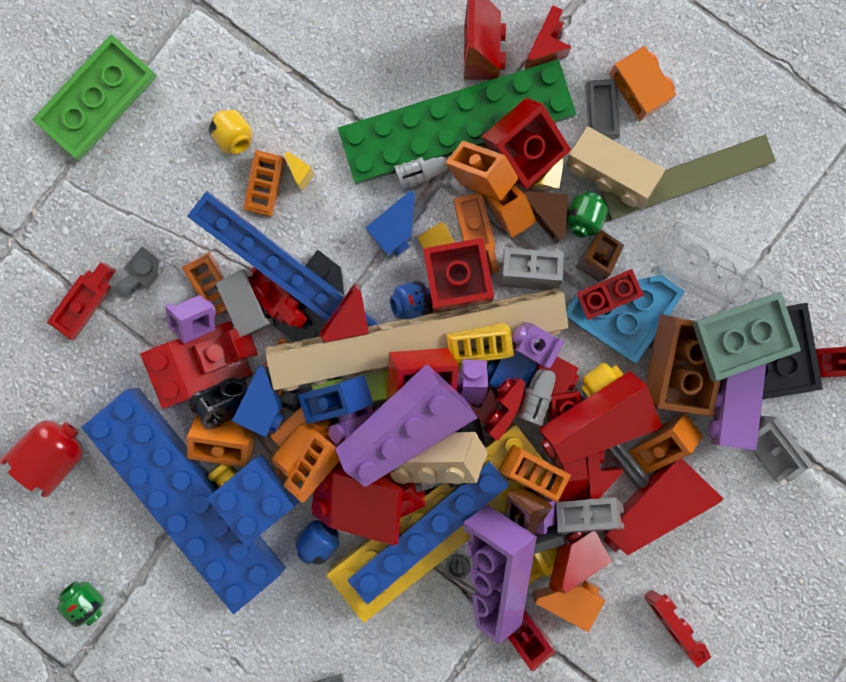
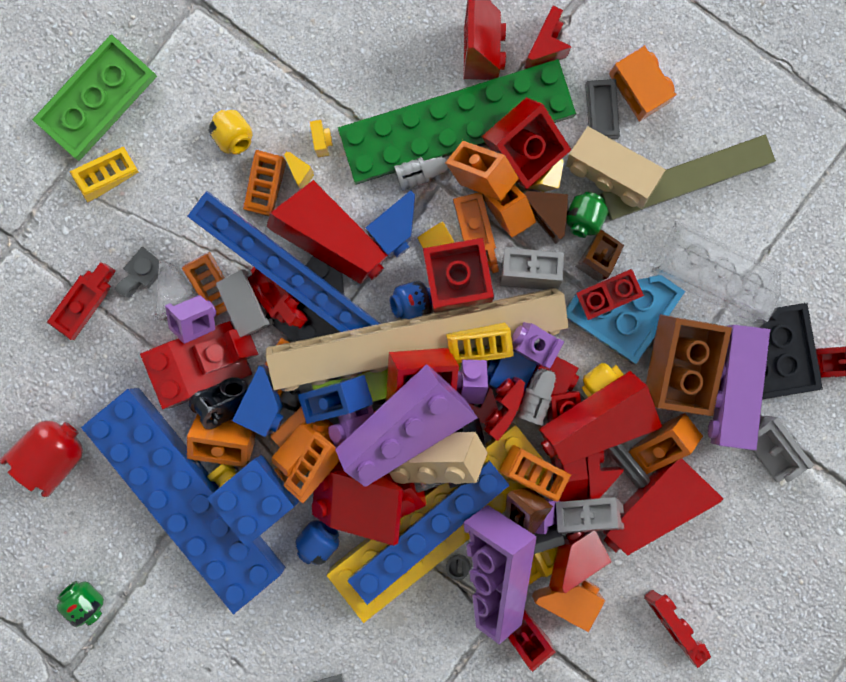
(89, 169): none -> yellow slope
(321, 138): none -> yellow plate
(328, 233): none -> red slope
(348, 318): red slope -> none
(746, 336): sand green plate -> none

